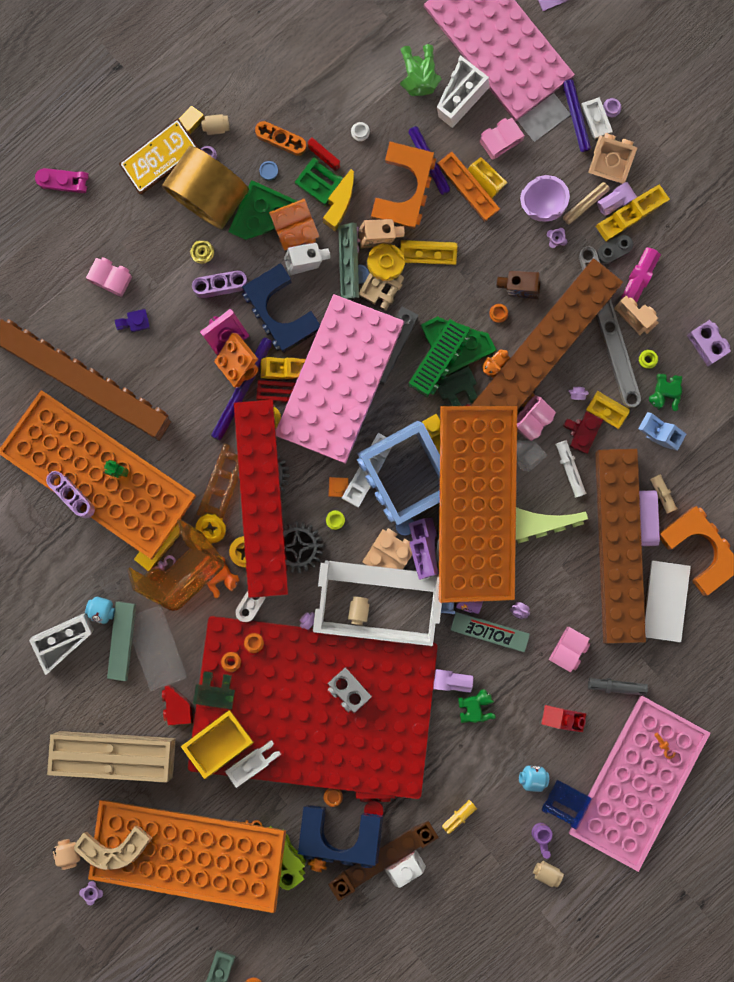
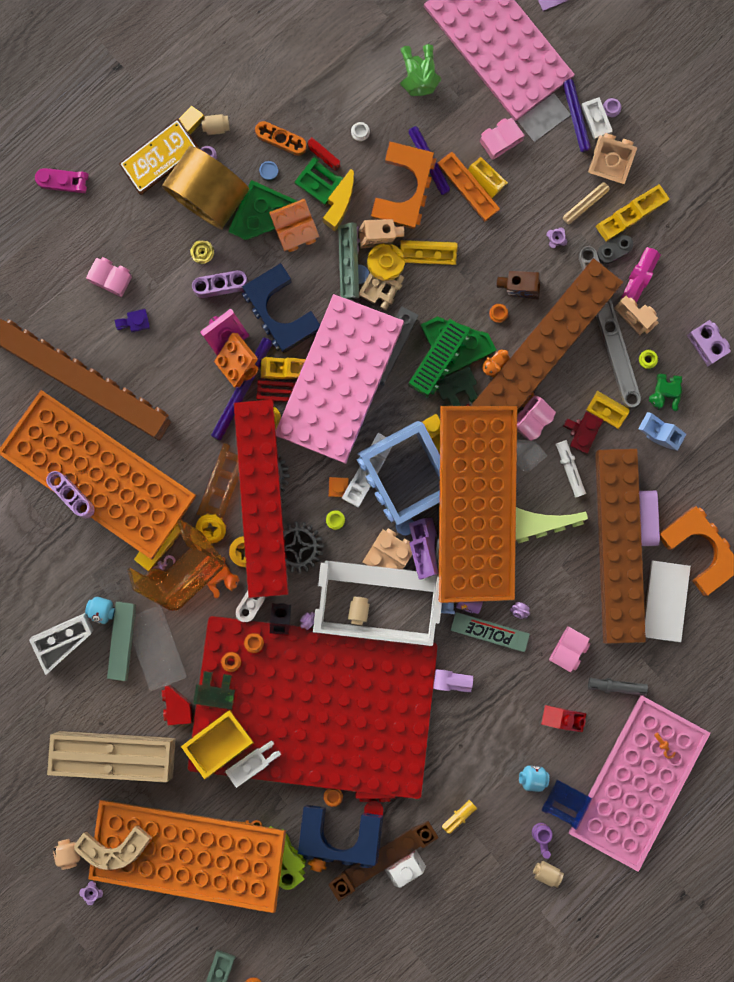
(115, 470): green plate -> none
(280, 625): none -> black brick
(305, 258): white torso -> none
(353, 687): light grey brick -> none
(462, 92): white wedge -> none
(473, 705): green animal -> none
(545, 198): lavender cylinder -> none
(578, 393): lavender plate -> none
(620, 197): lavender piece -> none
(663, 494): tan pin -> none

